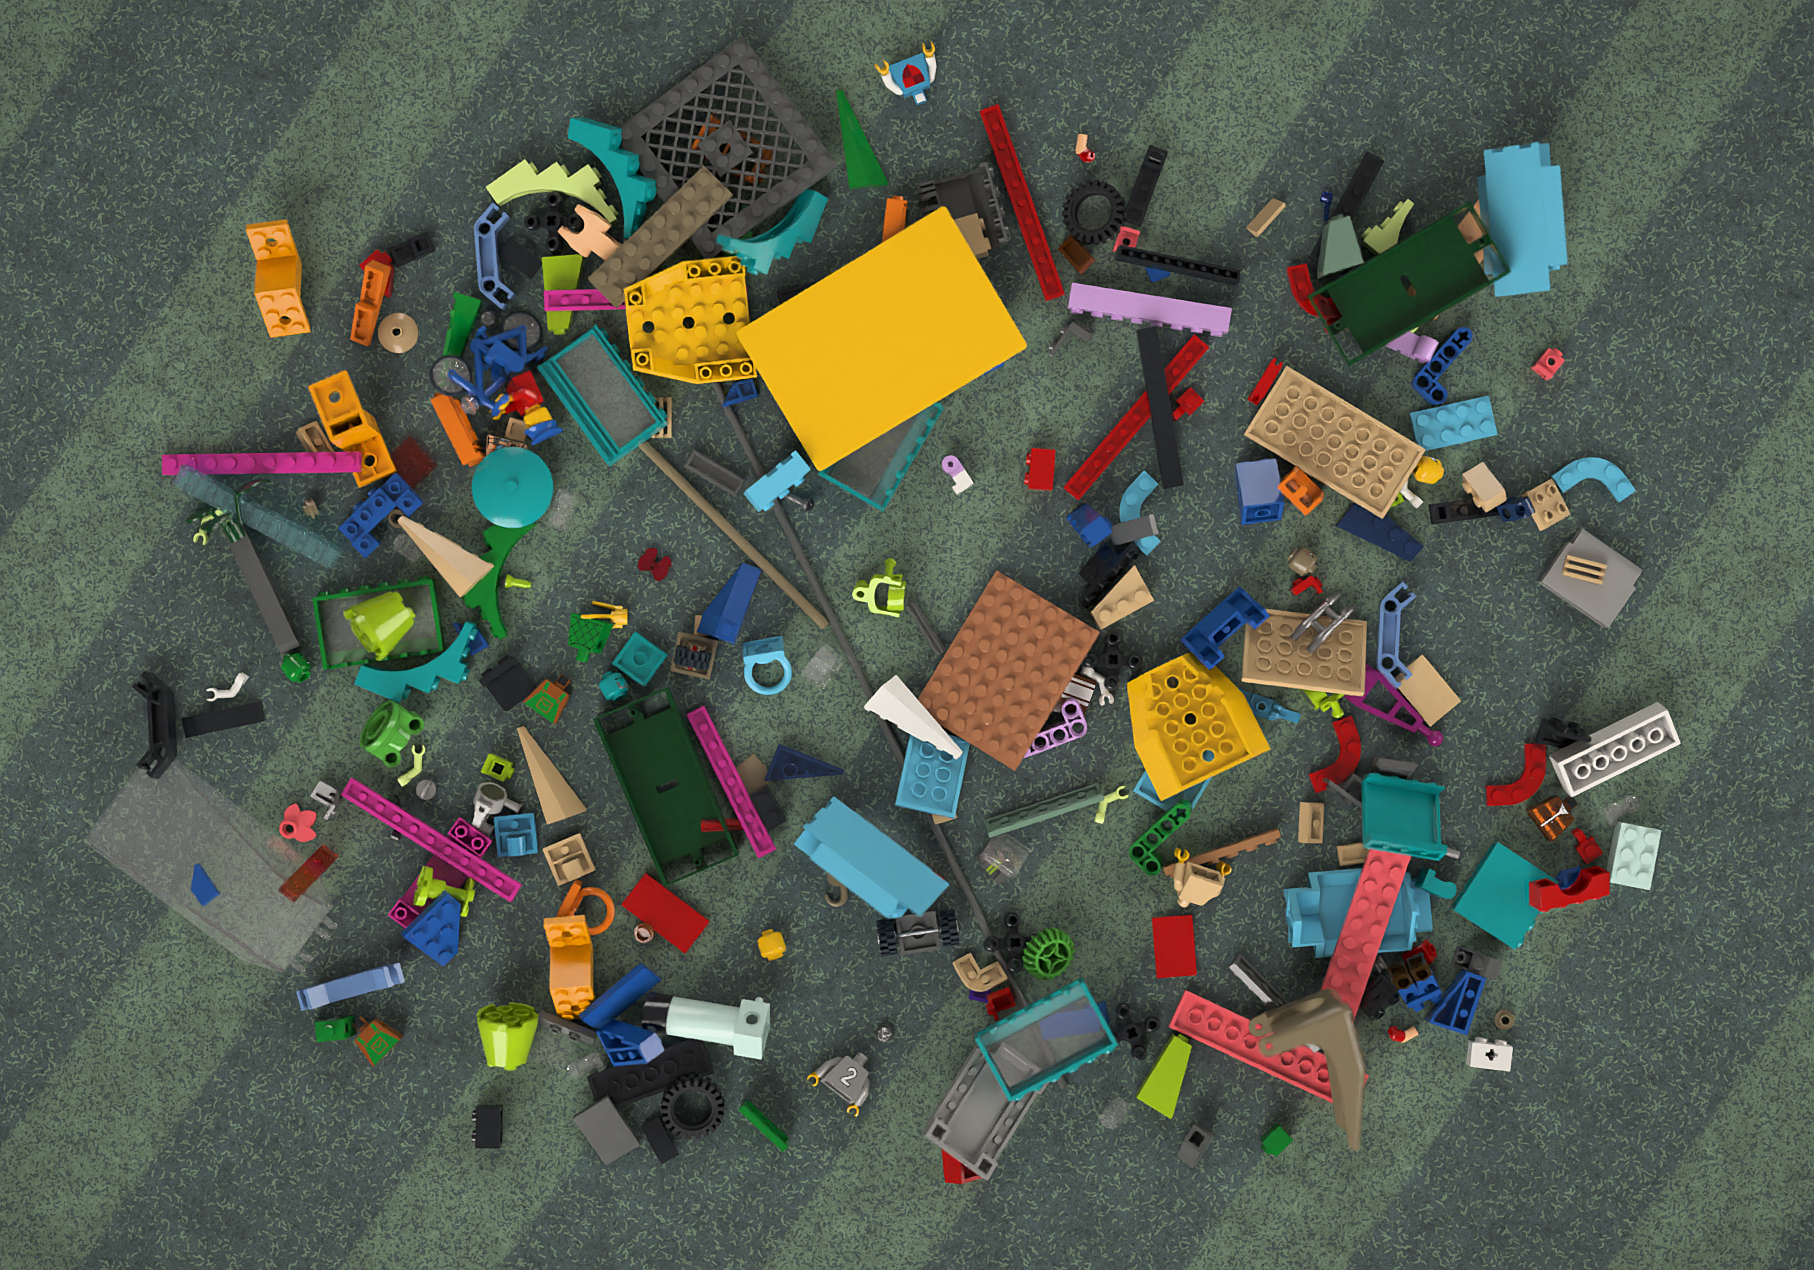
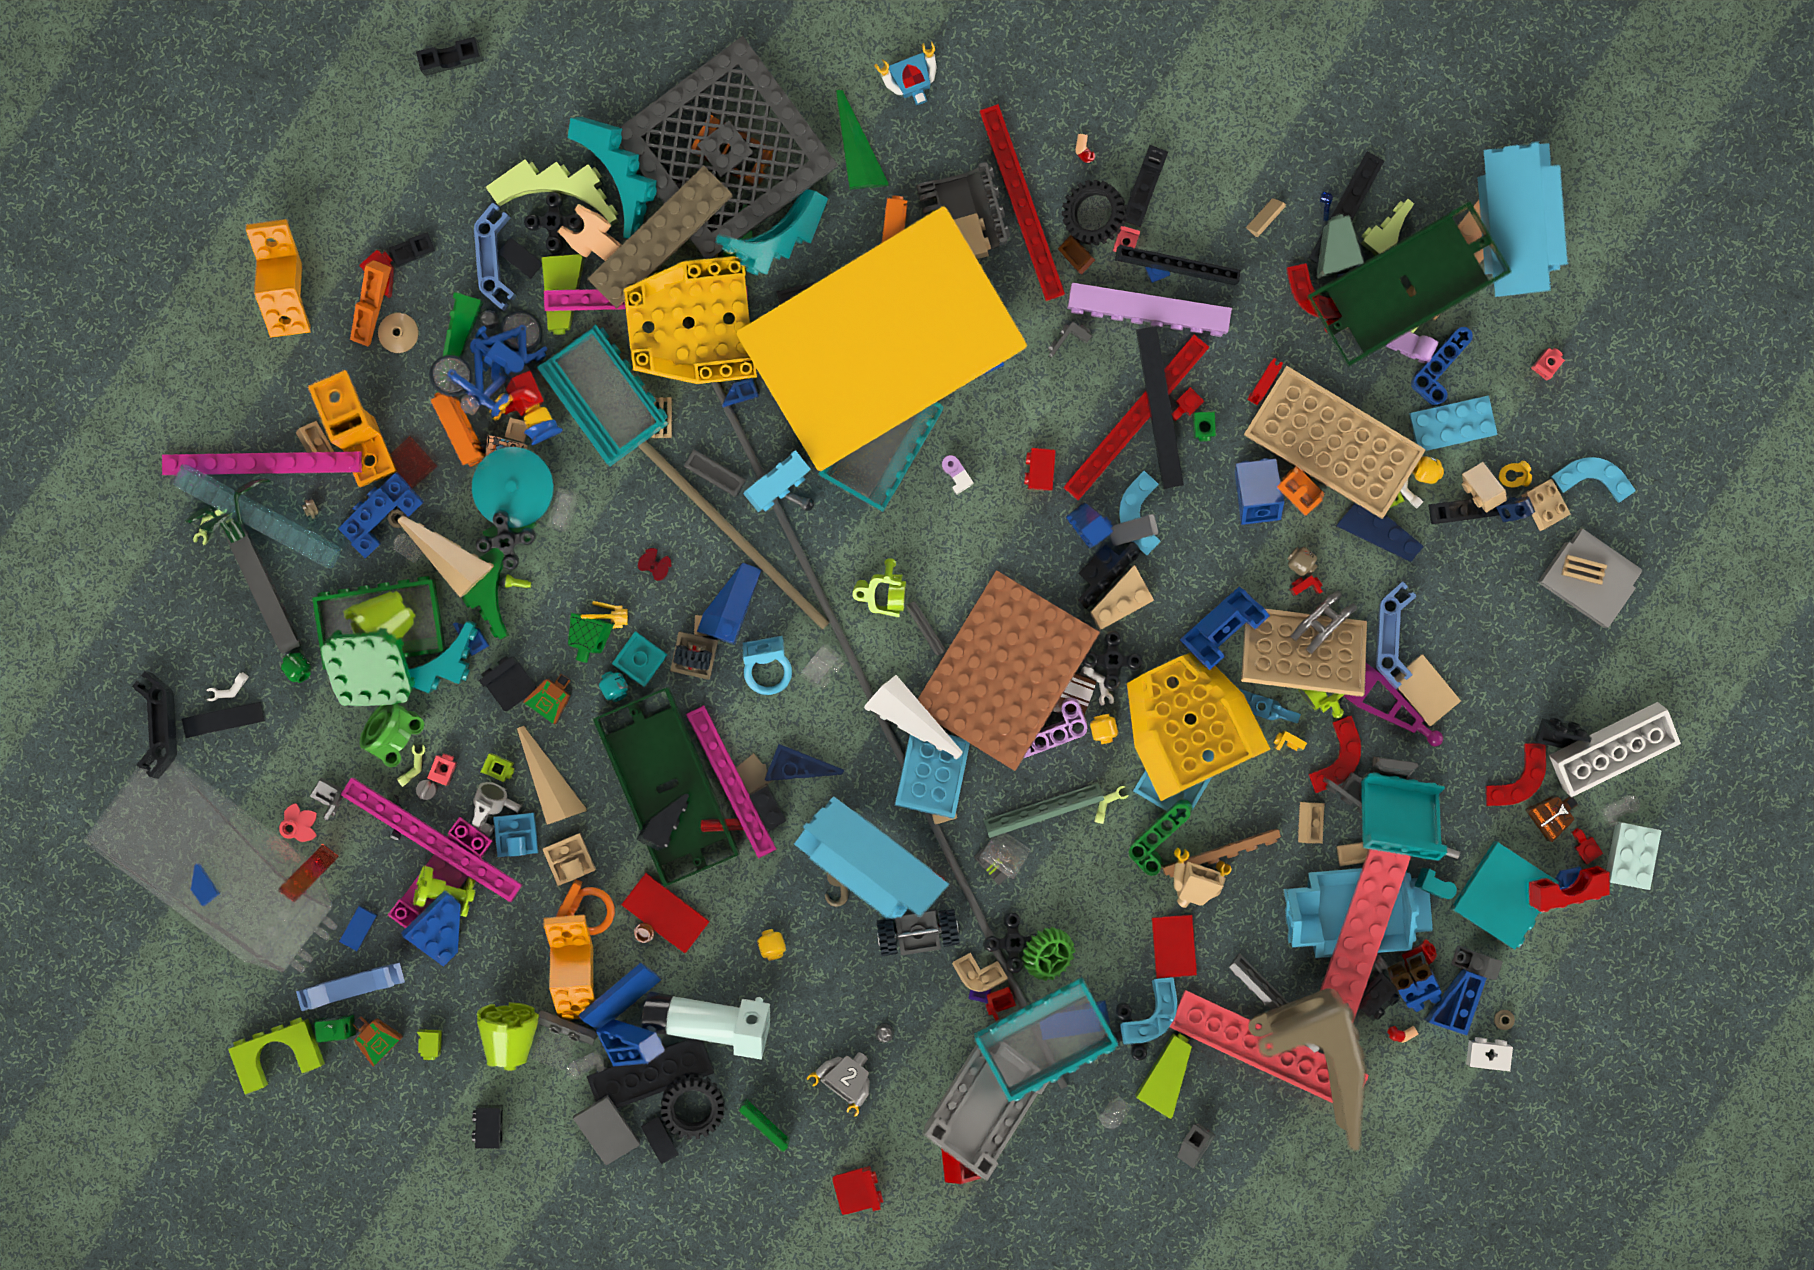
(297, 1036): none -> lime arch
(358, 928): none -> blue tile
(367, 668): none -> plate
(429, 1043): none -> lime window
(437, 774): none -> coral brick
(438, 60): none -> black arch
(505, 532): none -> black gear
(658, 828): none -> black slope
(857, 1190): none -> red bracket
(1104, 728): none -> yellow head
(1161, 1018): none -> medium azure plate
(1208, 417): none -> green brick
(1275, 1140): green brick -> none
(1293, 741): none -> yellow bracket
(1522, 467): none -> yellow piece

